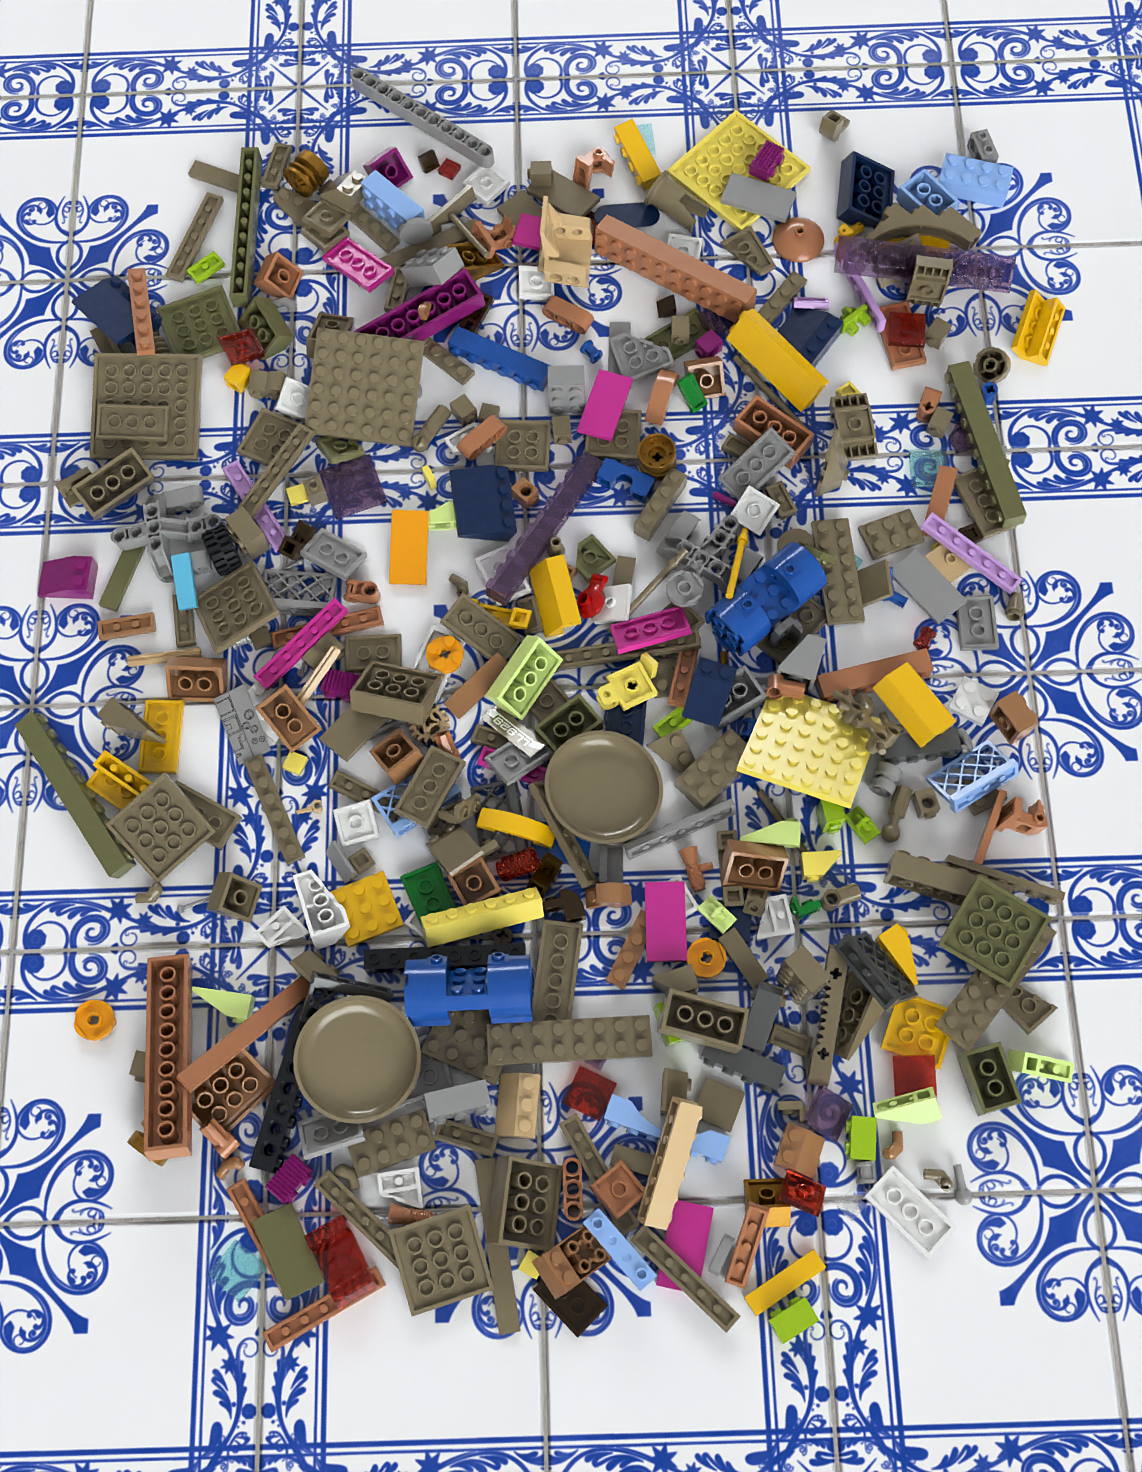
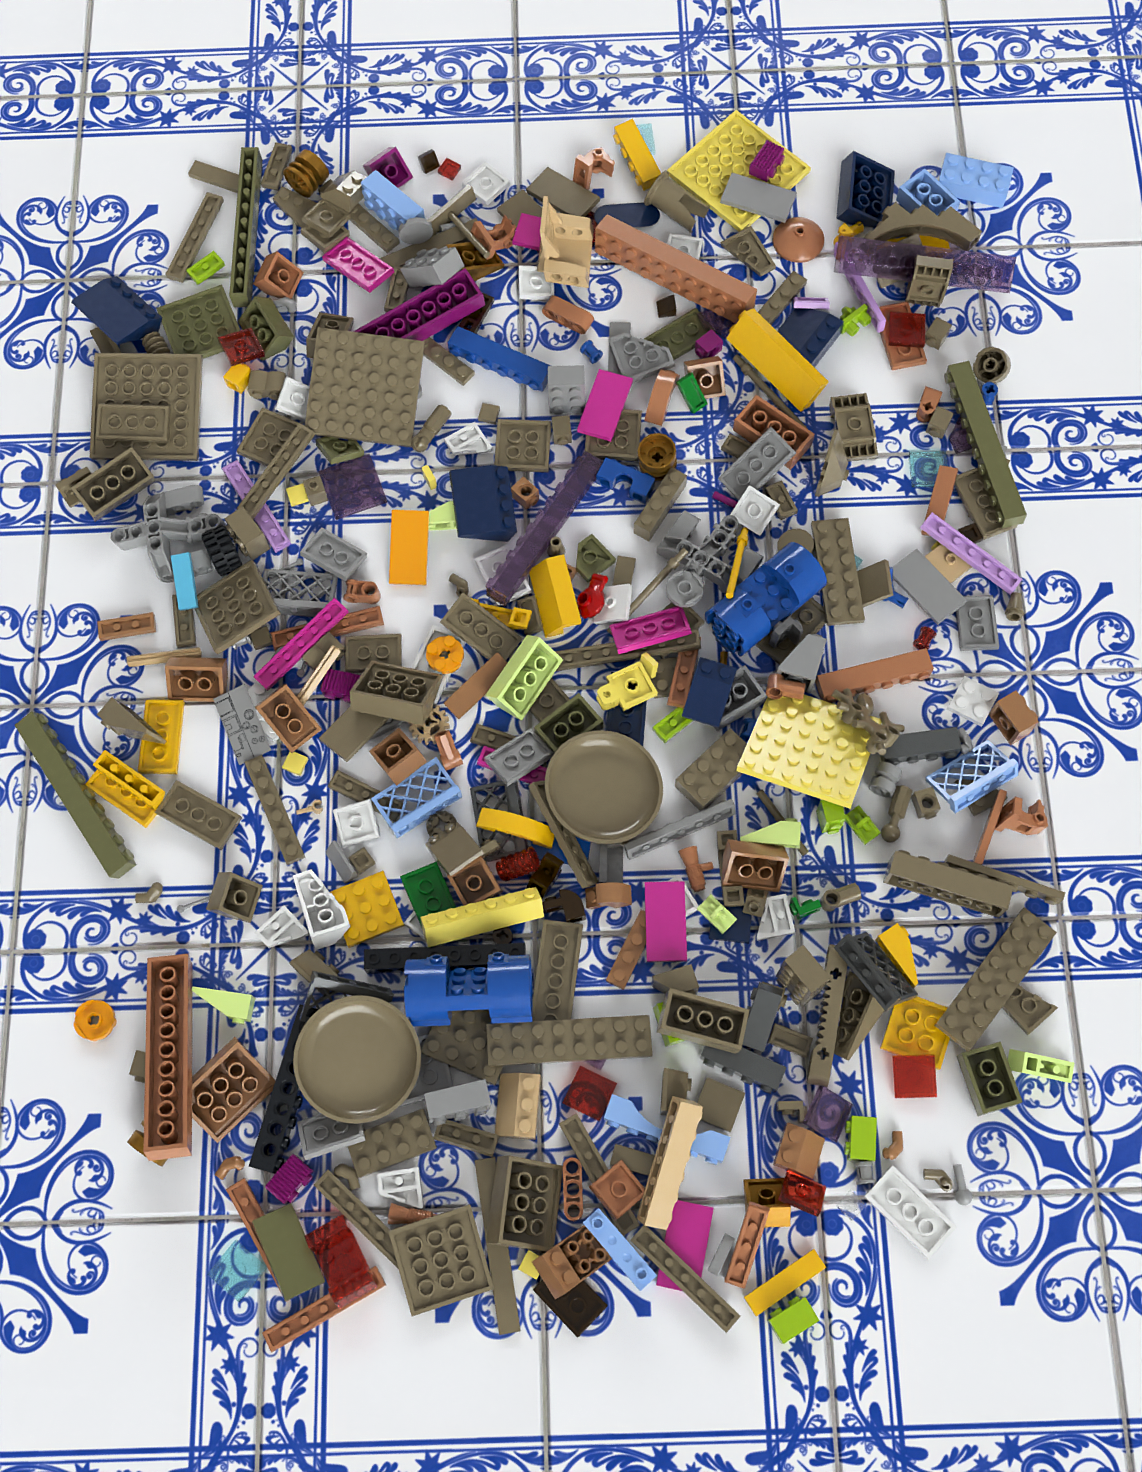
(68, 578): magenta slope -> none
(121, 578): olive tile -> none
(141, 311): nougat plate -> none
(161, 827): dark tan plate -> none
(223, 1141): nougat piece -> none
(244, 1035): nougat tile -> none
(300, 537): dark brown brick -> none
(423, 118): light grey beam -> none
(424, 310): medium nougat tile -> none
(429, 787): dark tan plate -> none
(460, 809): dark tan bracket -> none
(463, 410): dark tan brick -> none
(482, 437): nougat beam -> none
(513, 731): sticker -> none
(540, 173): dark tan brick -> none
(673, 750): dark tan wing -> none
(680, 330): dark tan brick -> none
(716, 963): light orange plate -> none
(743, 957): dark tan tile -> none
(817, 863): light yellow slope -> none
(820, 555): olive plate -> none
(833, 125): dark tan brick -> none
(847, 389): light yellow tile -> none
(891, 534): dark tan plate -> none
(912, 1107): yellowish green slope -> none
(914, 704): yellow slope -> none
(982, 147): light grey brick -> none
(994, 931): olive plate -> none
(1038, 328): yellow slope -> none

